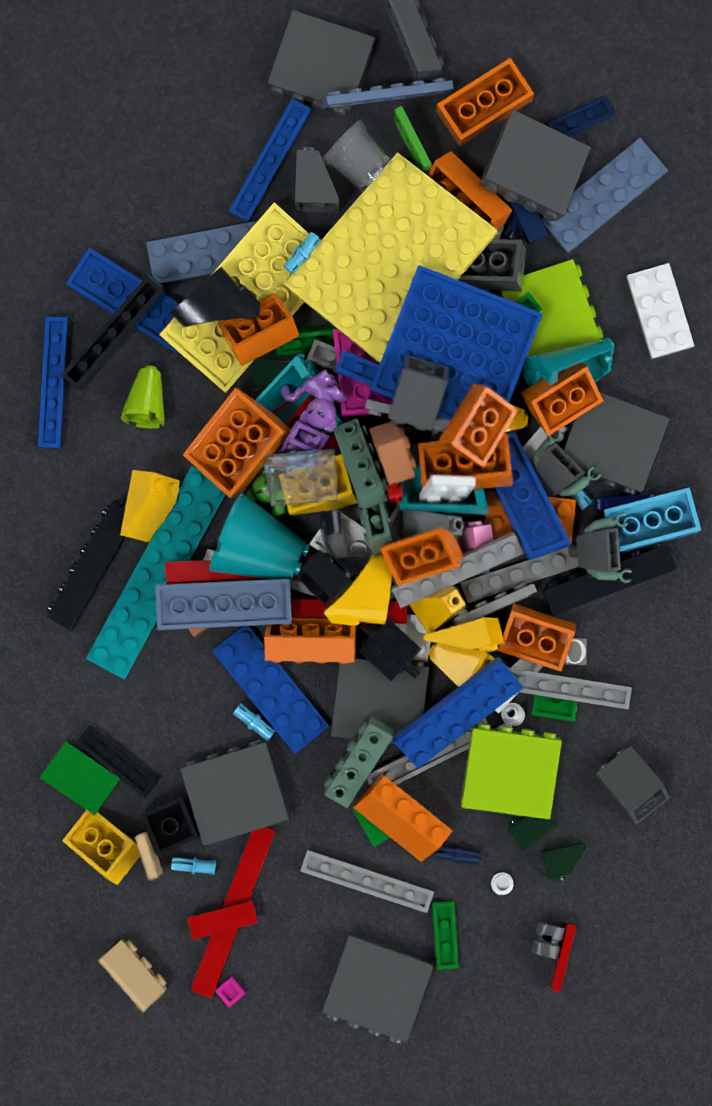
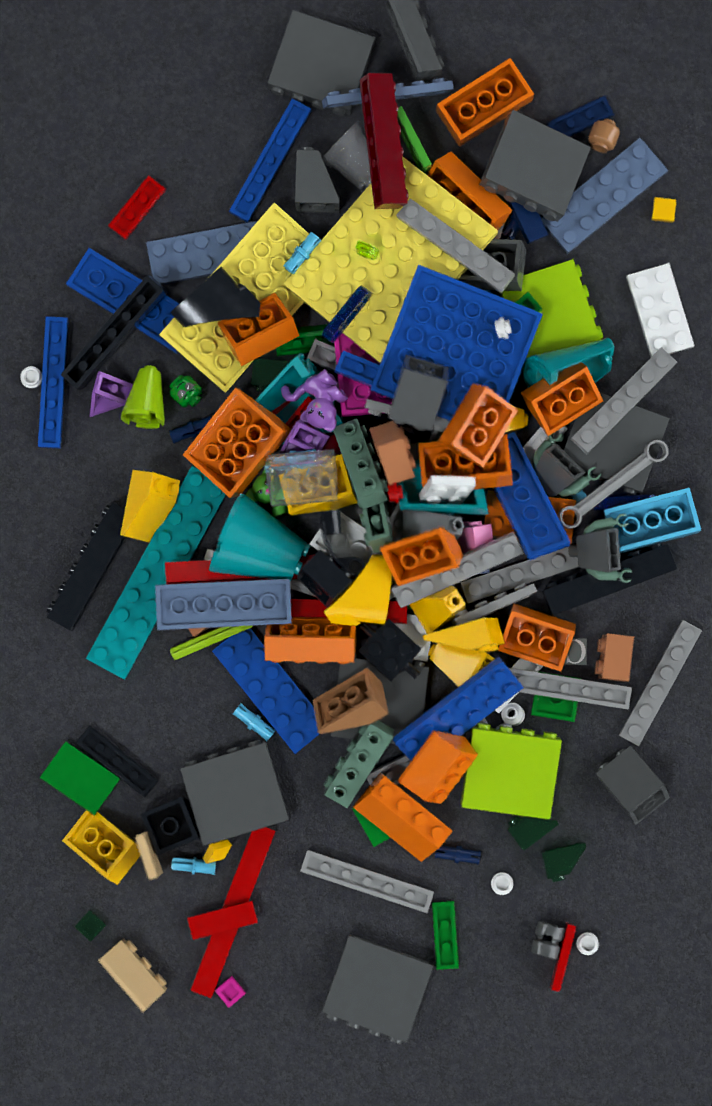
(31, 377): none -> white plate
(90, 925): none -> clear green tile
(108, 393): none -> medium lavender slope
(137, 207): none -> red tile
(185, 391): none -> green head
(189, 430): none -> dark blue pin
(205, 640): none -> lime axle
(217, 851): none -> yellow tile
(346, 314): none -> clear blue beam
(351, 703): none -> medium nougat slope
(366, 250): none -> clear neon green tile
(383, 141): none -> dark red brick
(438, 766): none -> orange slope
(455, 245): none -> light grey plate
(503, 328): none -> white plate
(587, 943): none -> white plate
(604, 135): none -> medium nougat head
(613, 483): none -> light grey piece
(614, 657): none -> nougat brick
(623, 400): none -> light grey plate
(660, 683): none -> light grey plate
(664, 209): none -> yellow tile

